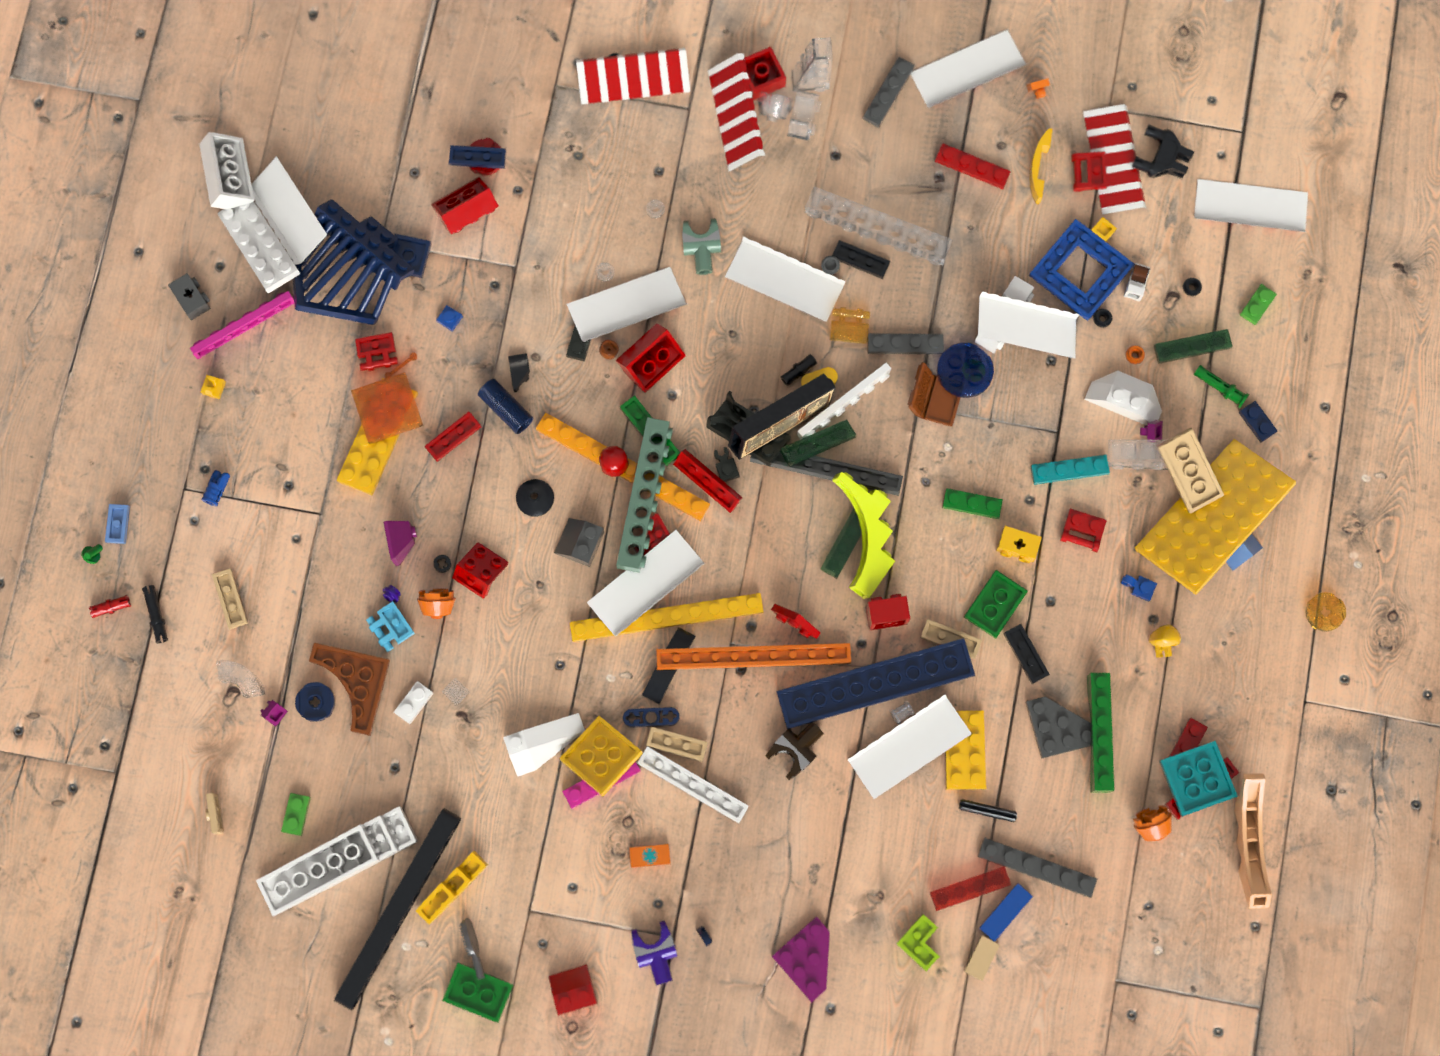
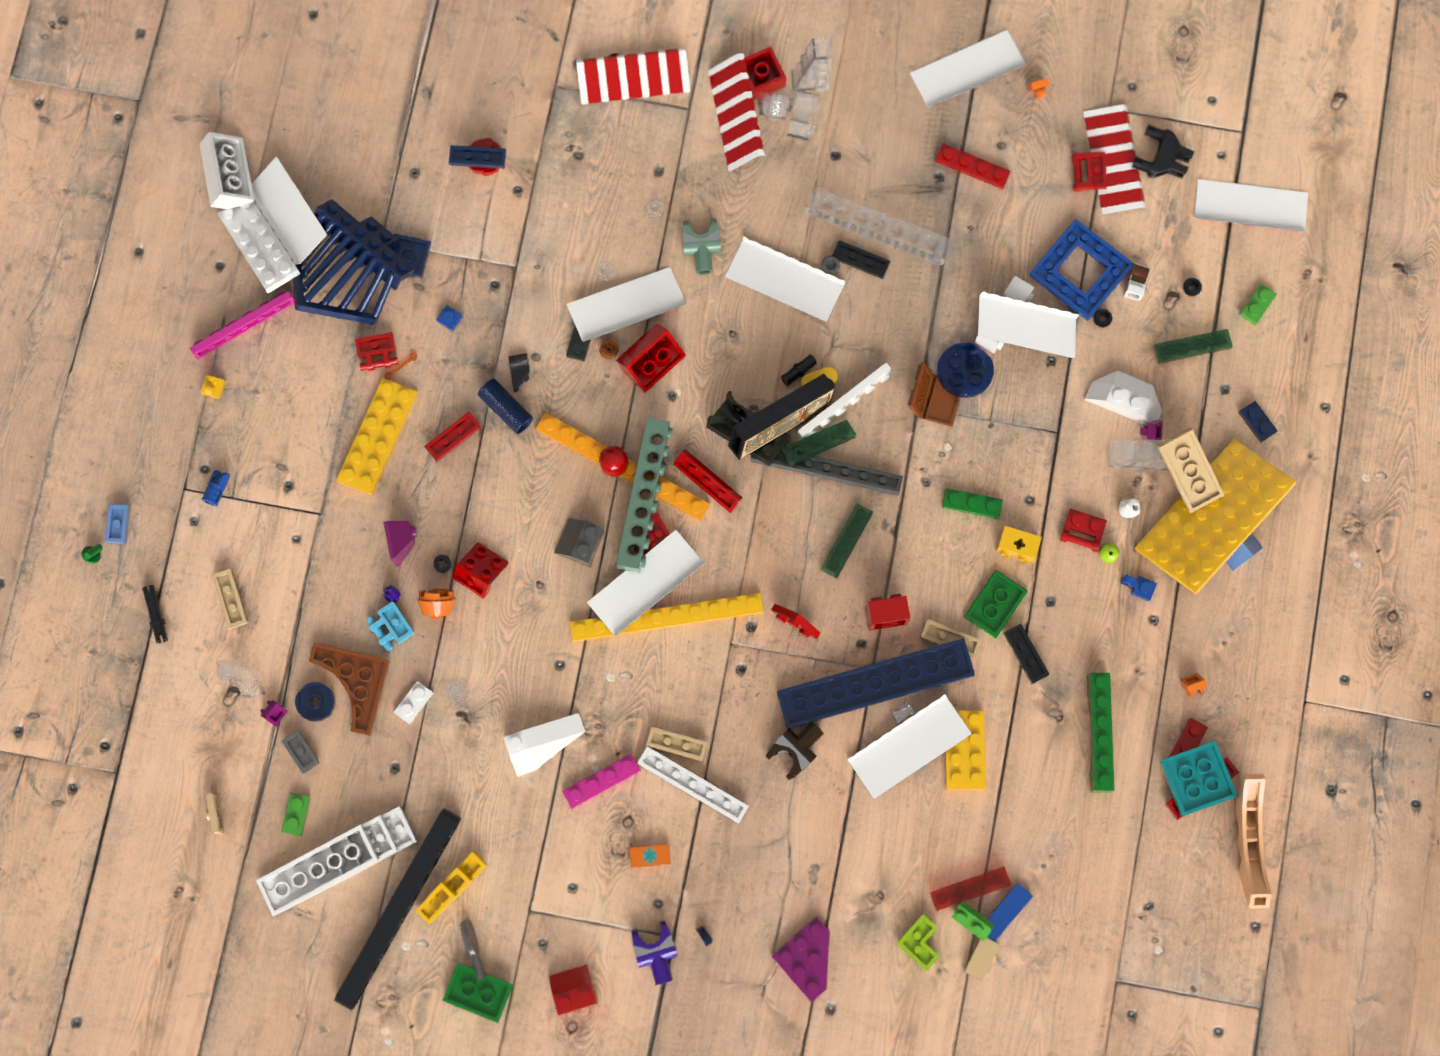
(109, 606): red pin -> none
(182, 289): dark grey brick -> none
(300, 751): none -> flat silver plate
(387, 408): clear orange plate -> none
(465, 205): slope -> none
(538, 506): black dish -> none
(601, 755): yellow plate -> none
(638, 416): green plate -> none
(655, 724): dark blue beam -> none
(661, 679): black slope -> none
(726, 468): pearl dark grey plate -> none
(753, 656): orange plate -> none
(849, 331): clear yellow plate -> none
(875, 532): neon yellow arch -> none
(888, 92): dark grey plate -> none
(905, 343): dark grey plate -> none
(973, 921): none -> bright green plate
(987, 810): black axle -> none
(1036, 184): yellow slope -> none
(1037, 867): dark grey plate -> none
(1057, 728): dark grey plate -> none
(1070, 469): teal plate -> none
(1104, 229): yellow plate -> none
(1104, 552): none -> lime piece
(1129, 508): none -> white piece
(1135, 349): orange plate -> none
(1153, 824): orange cone -> none
(1163, 639): yellow piece -> none
(1193, 683): none -> orange tile
(1229, 391): green pin -> none
(1317, 619): clear yellow plate -> none

